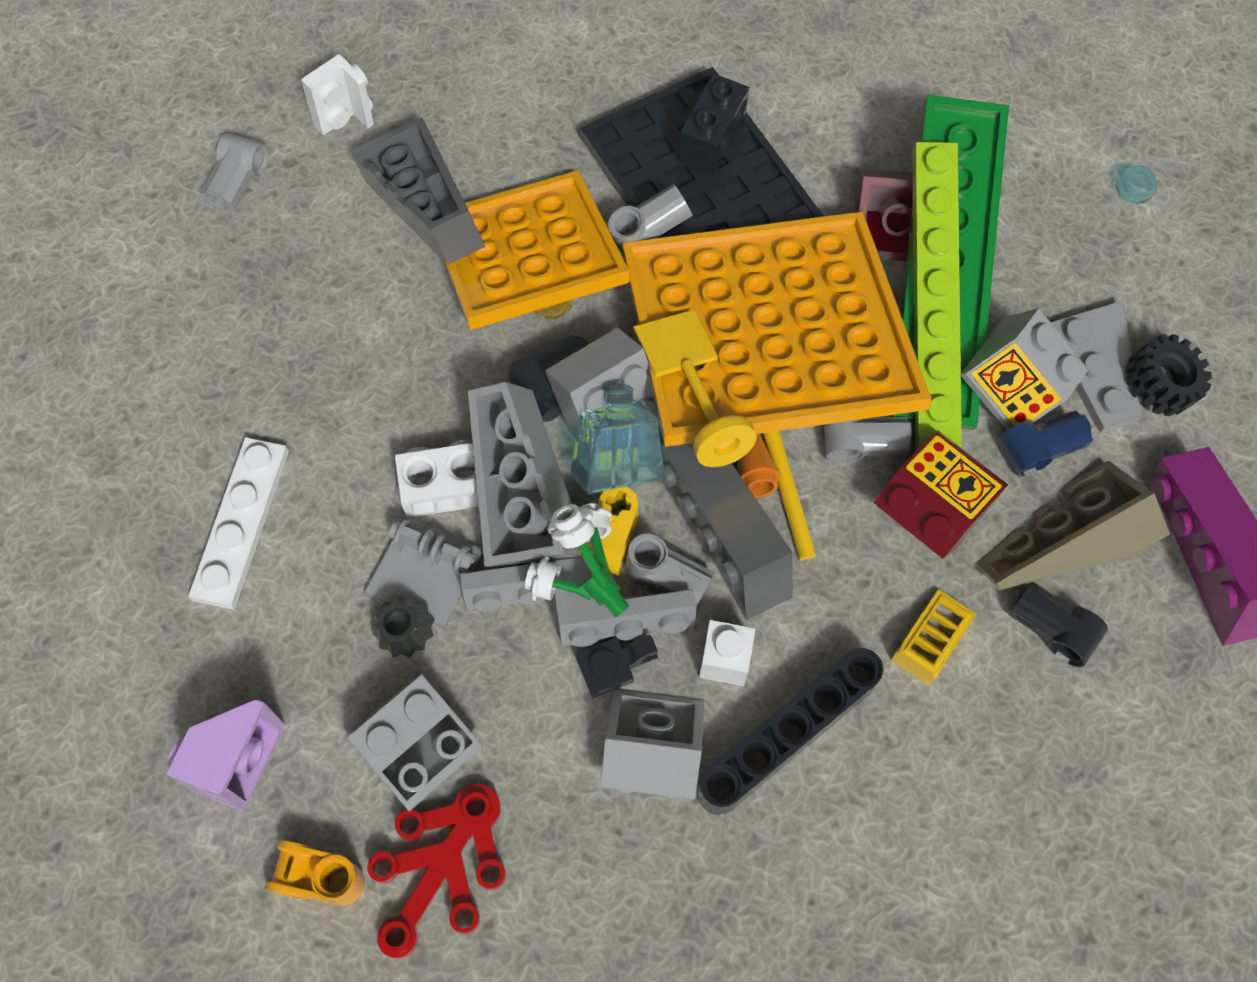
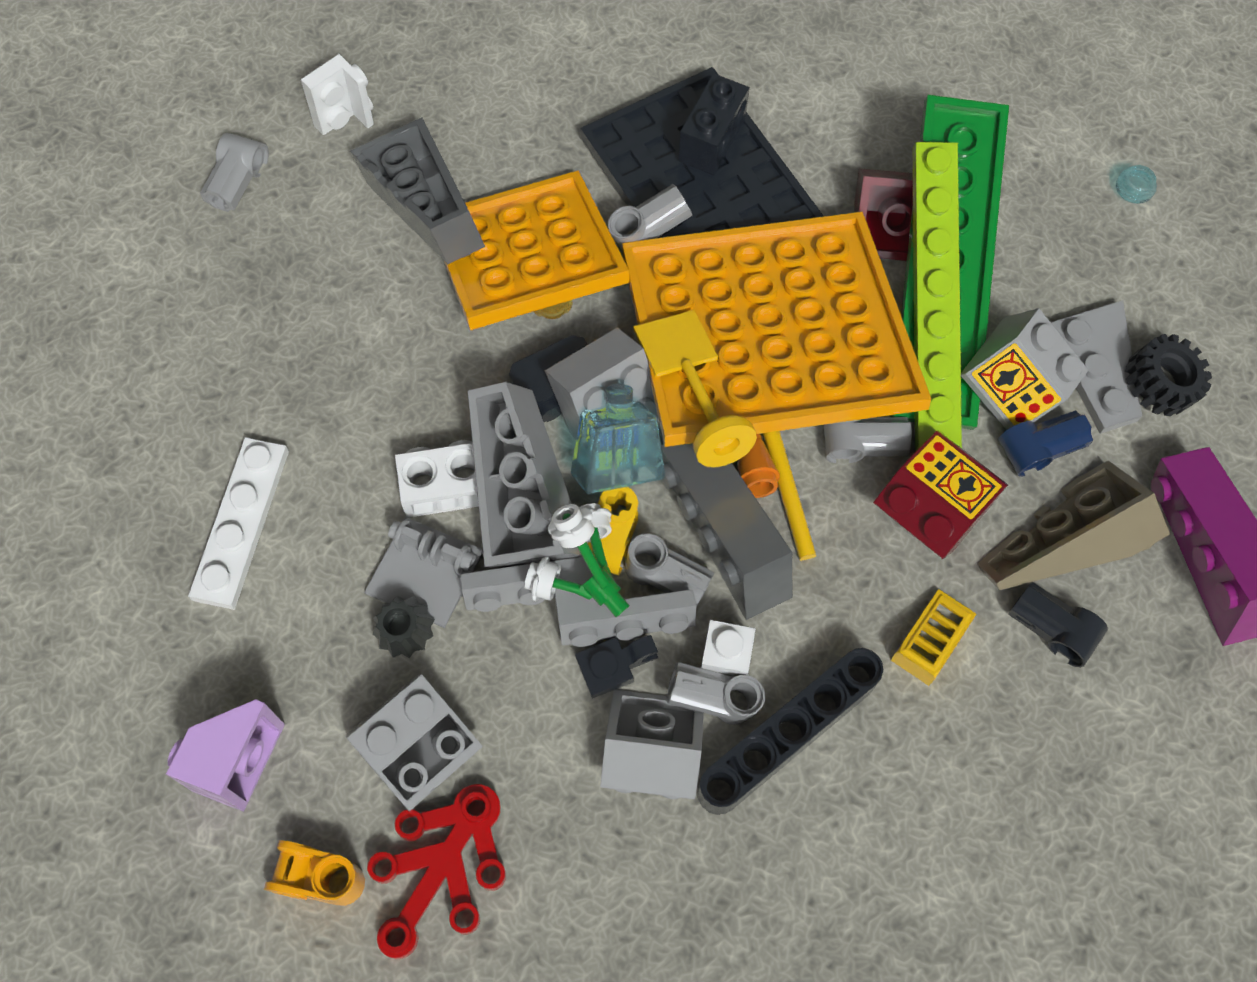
(710, 693): none -> light grey piece

